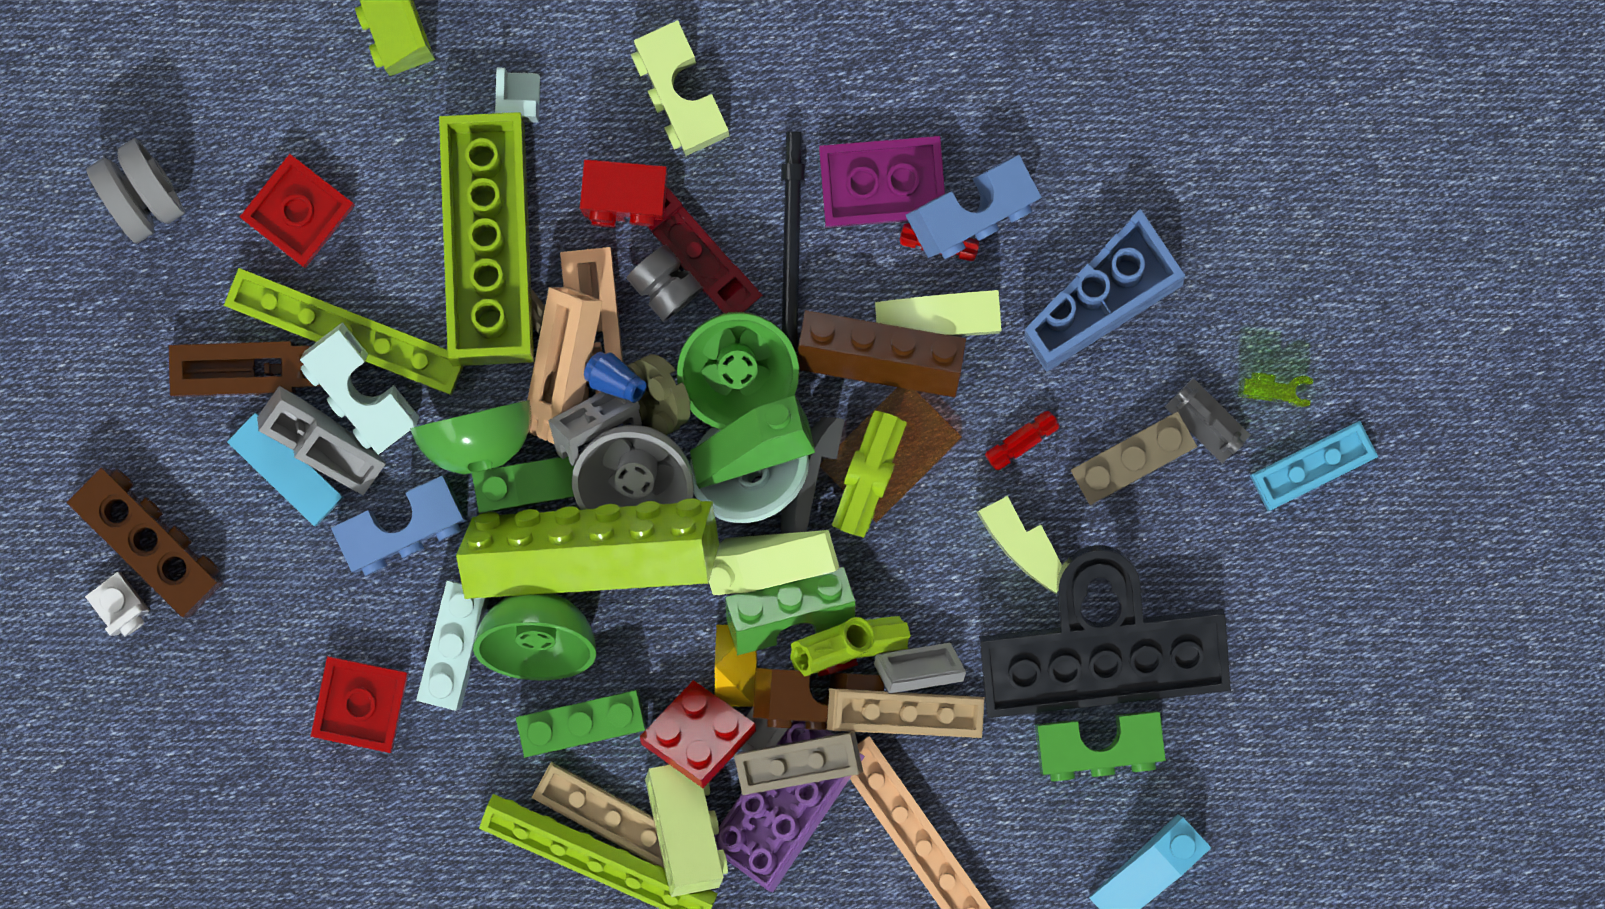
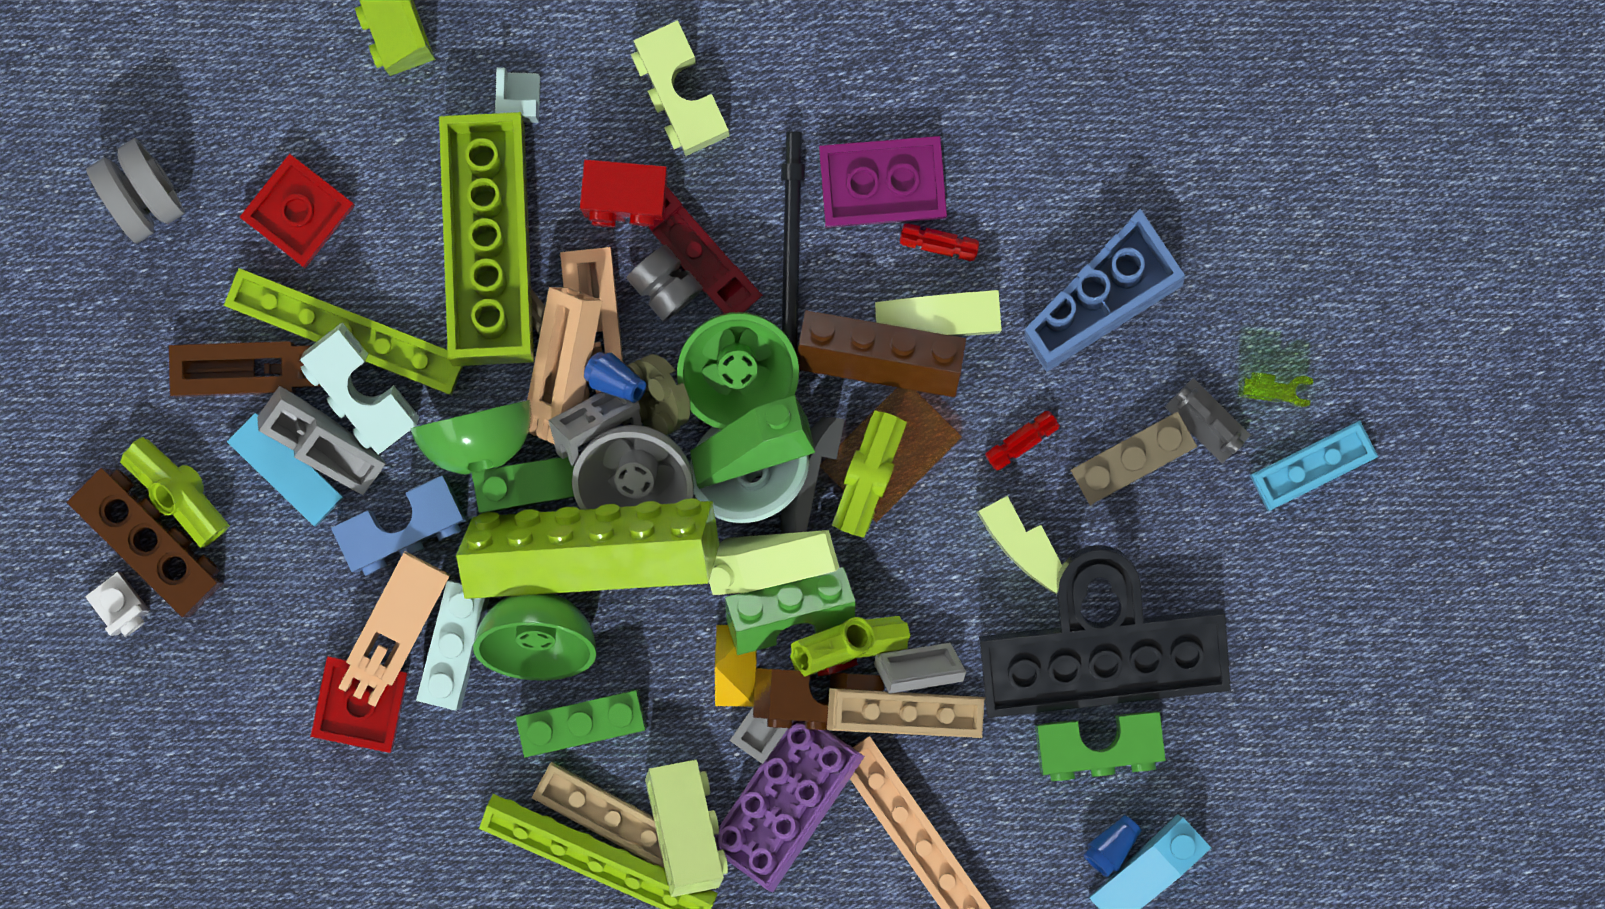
(175, 491): none -> lime piece
(398, 616): none -> light nougat hinge
(698, 734): plate -> none
(798, 763): dark tan plate -> none
(1003, 193): medium blue arch -> none
(1112, 846): none -> blue cone

